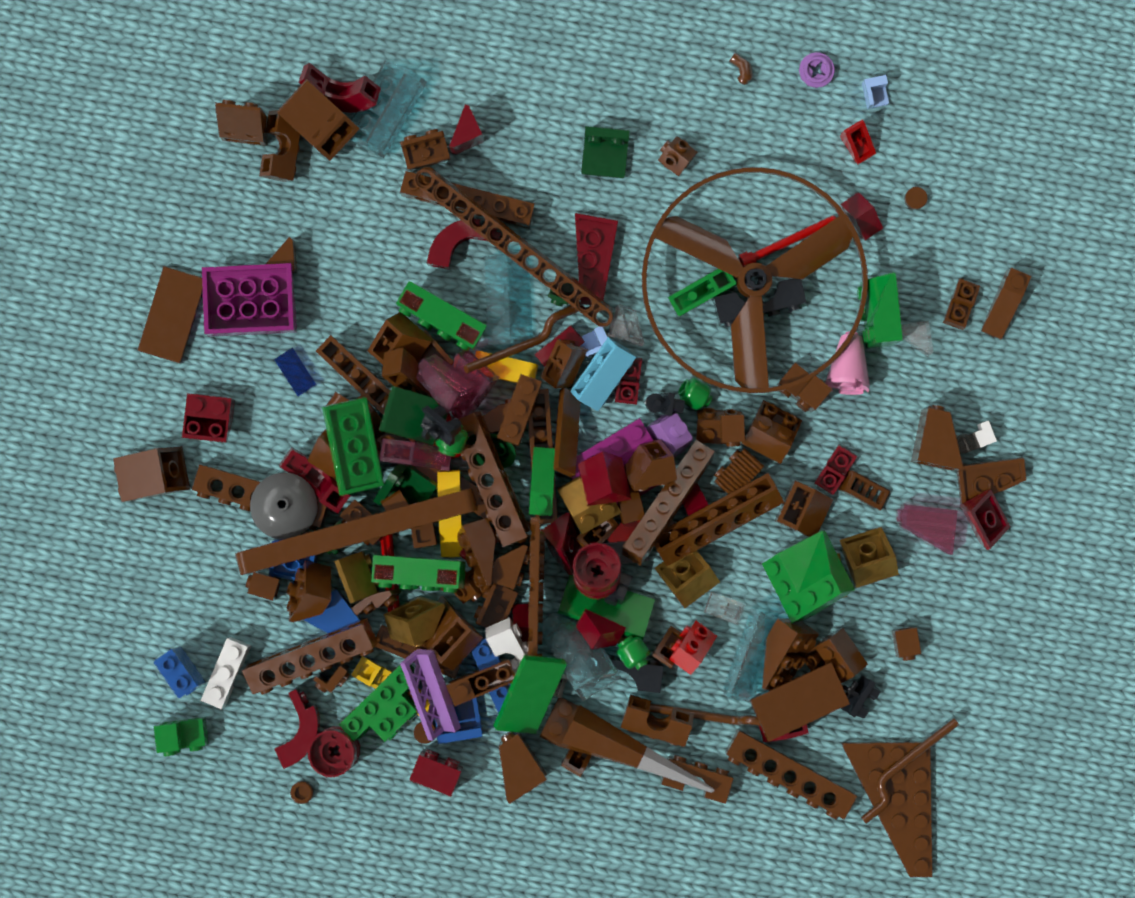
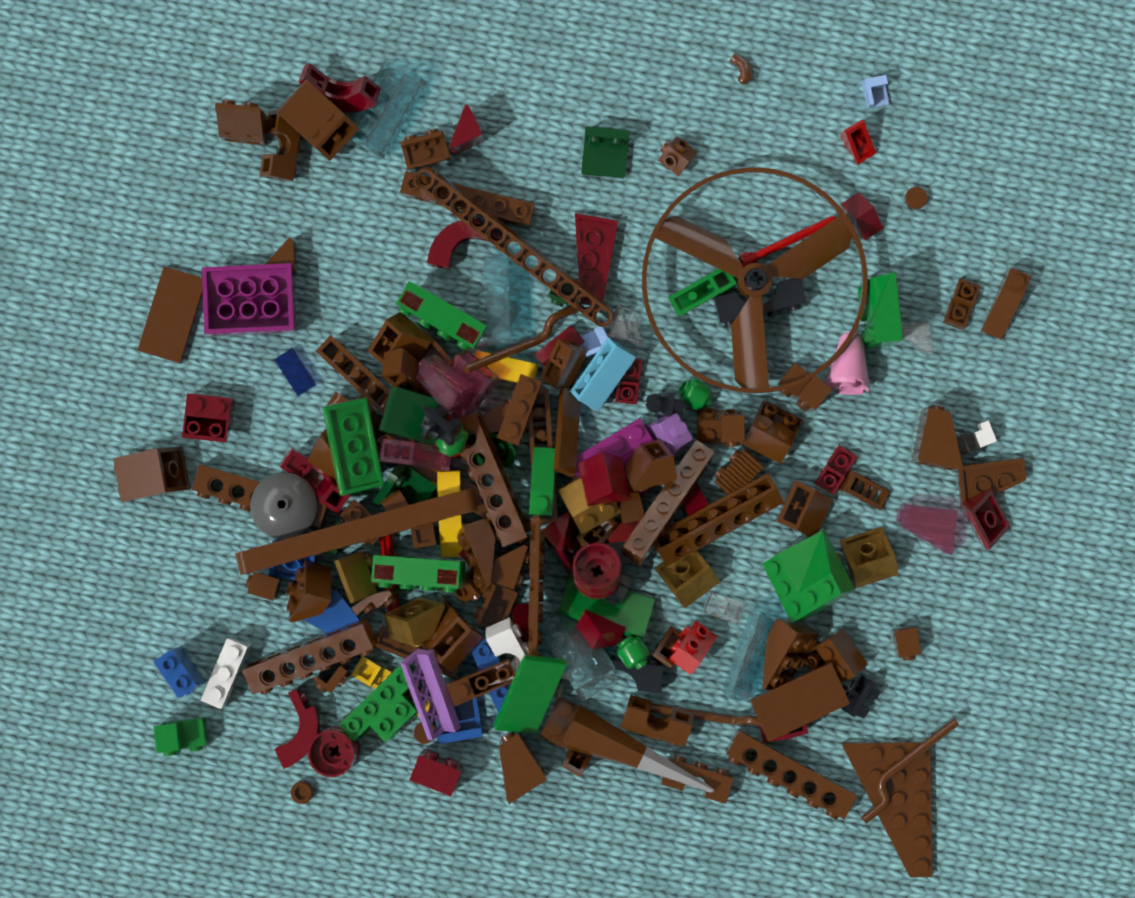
(813, 60): medium lavender gear -> none

